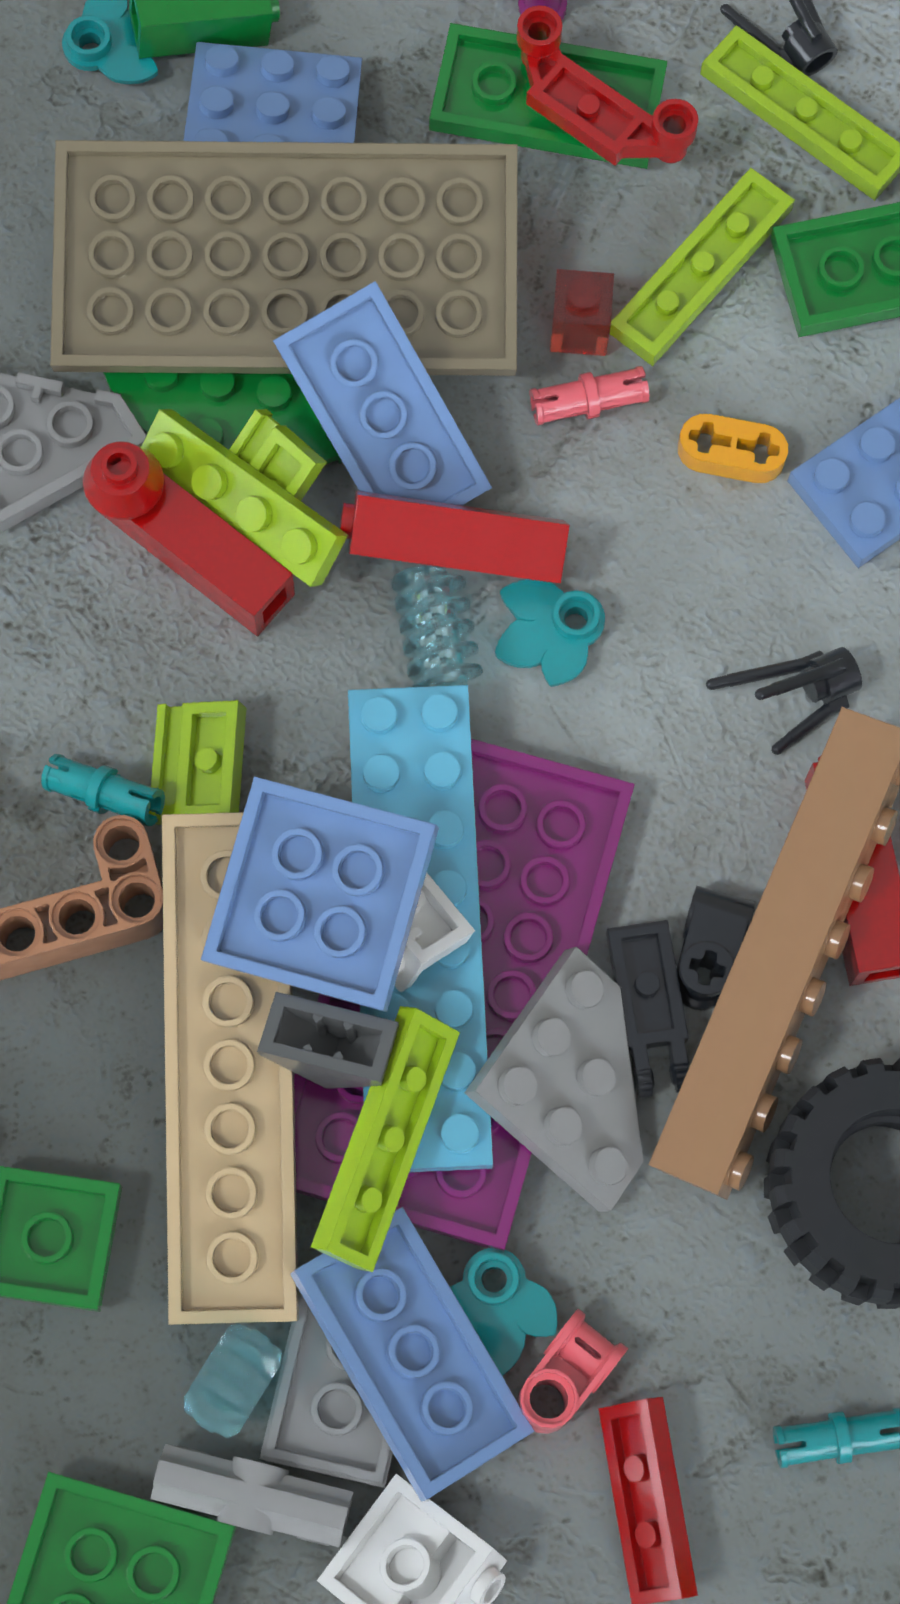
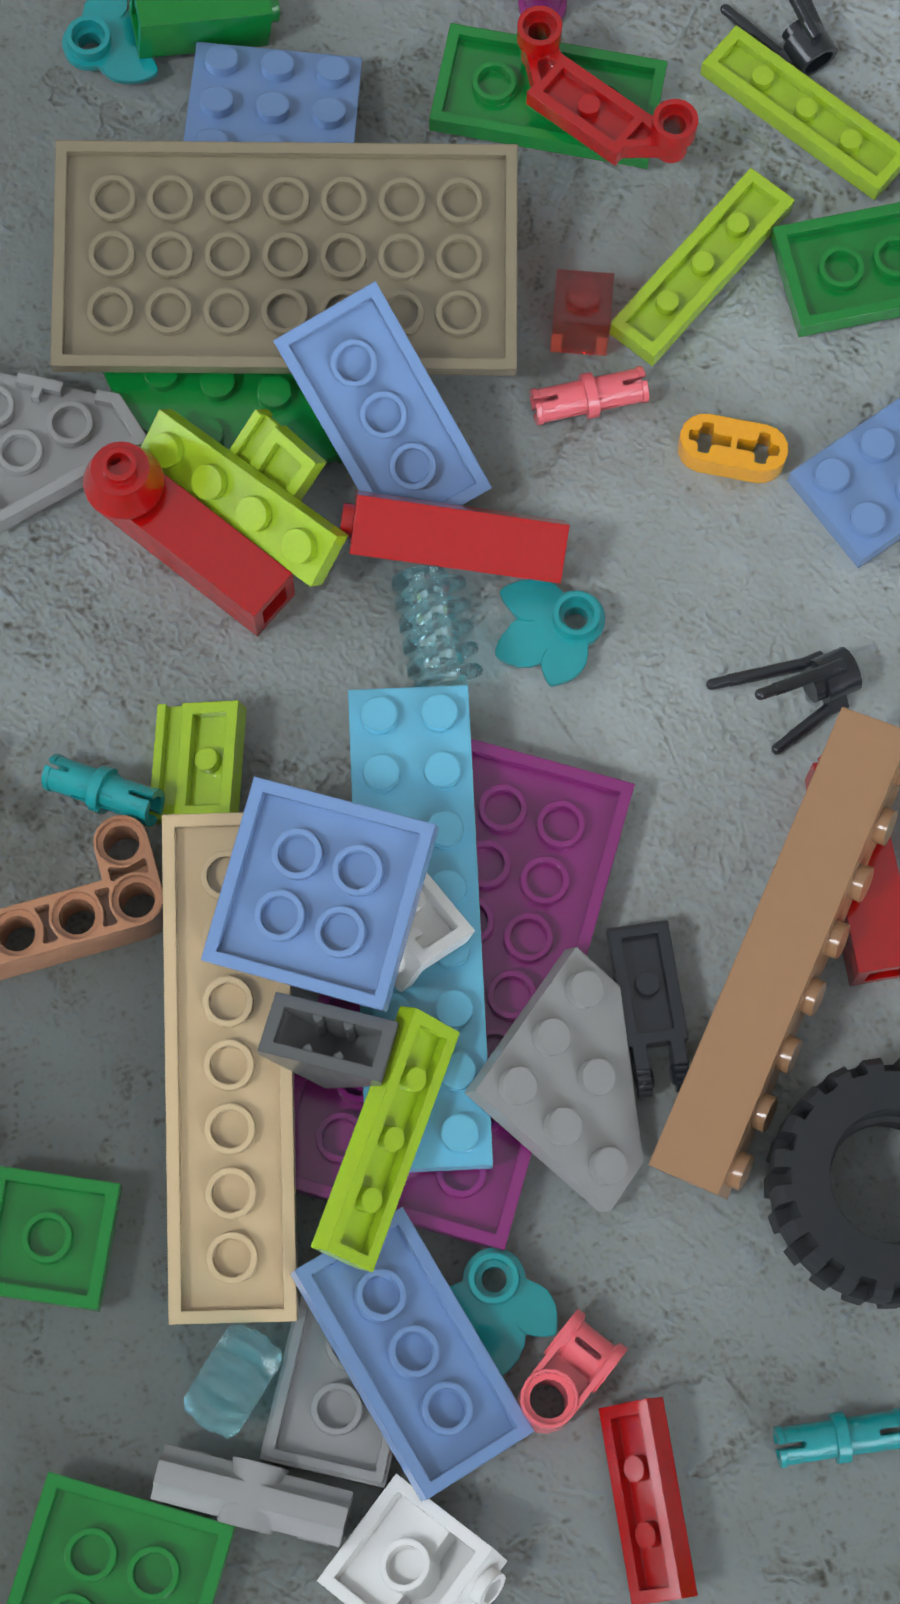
(711, 941): black piece -> none

